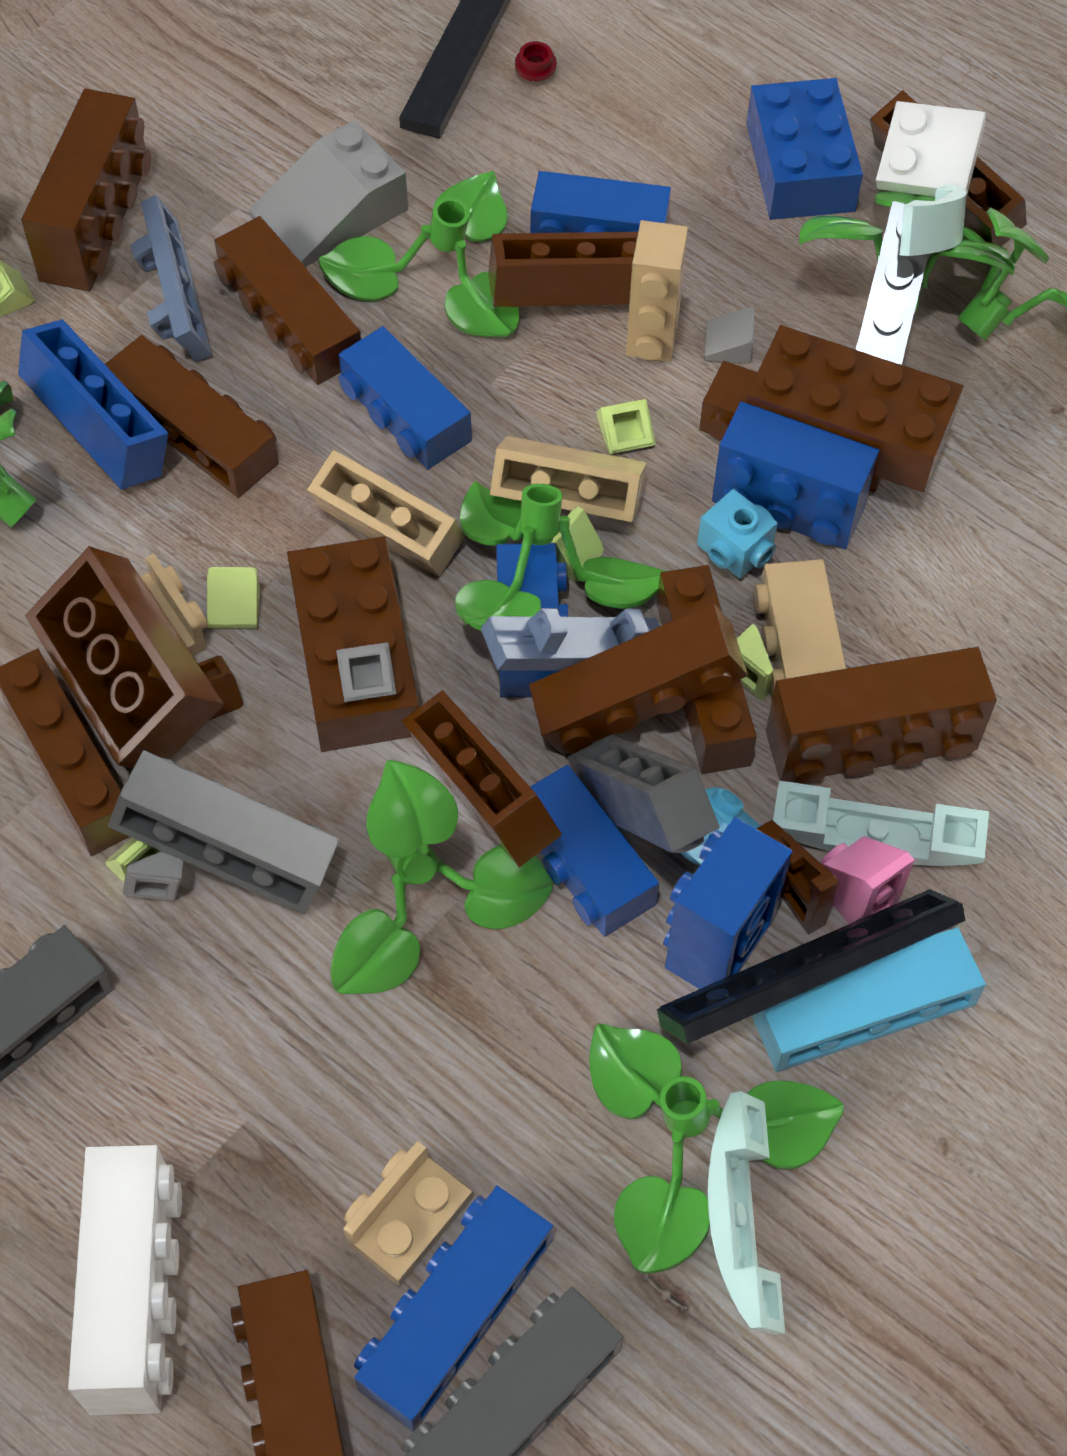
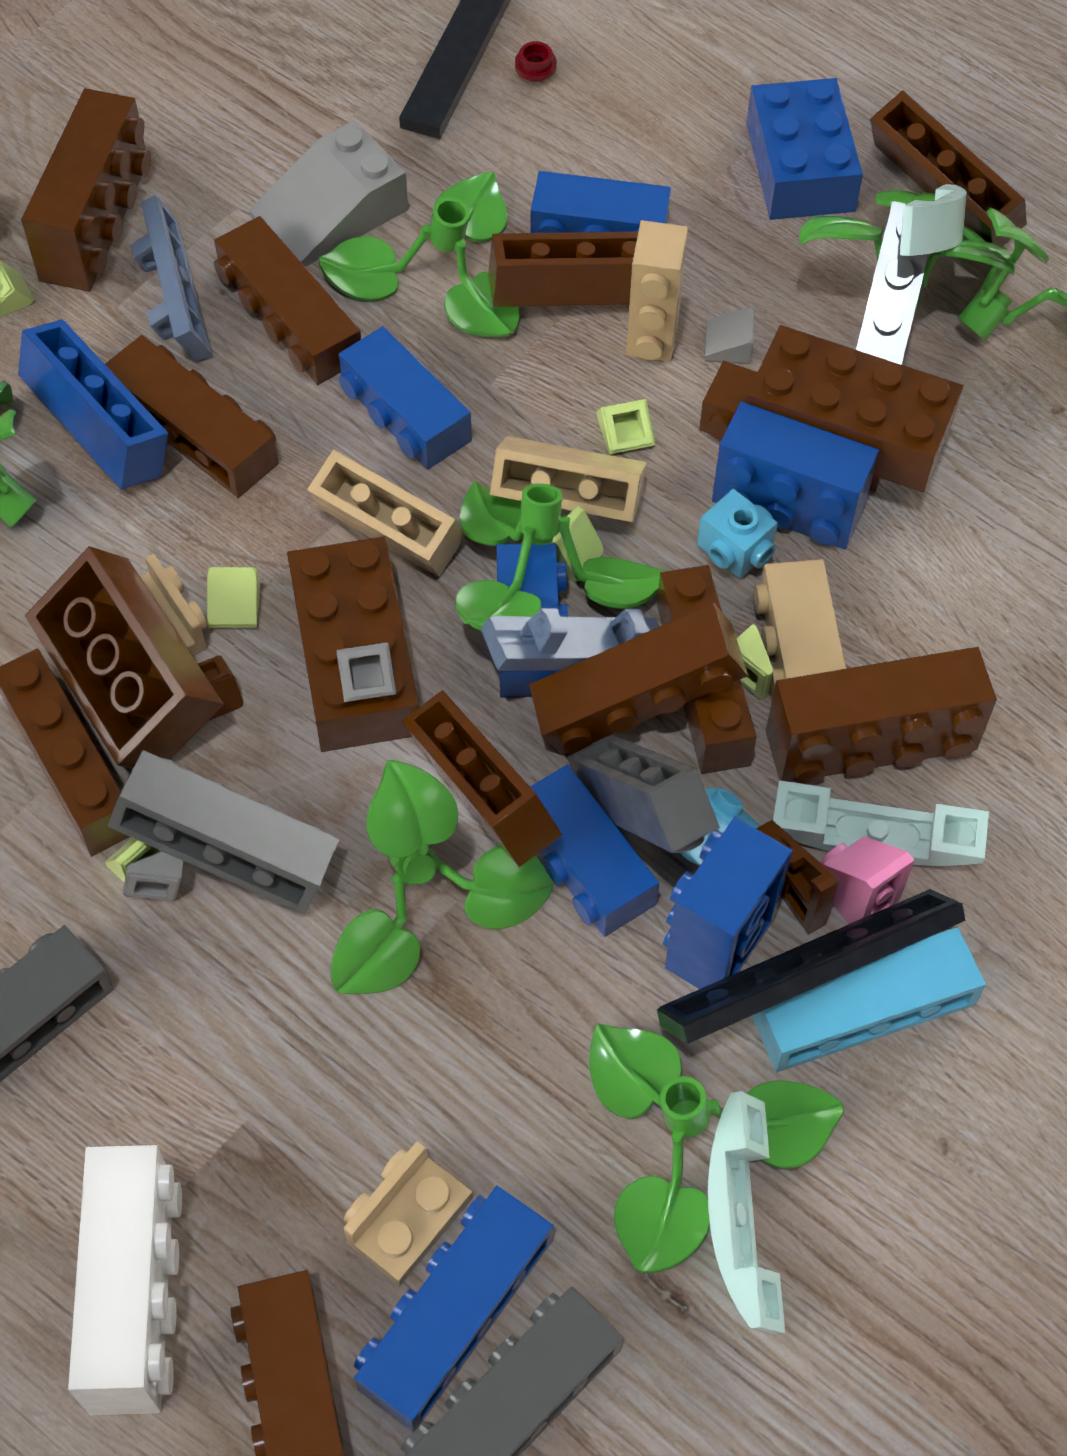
(930, 148): white plate -> none

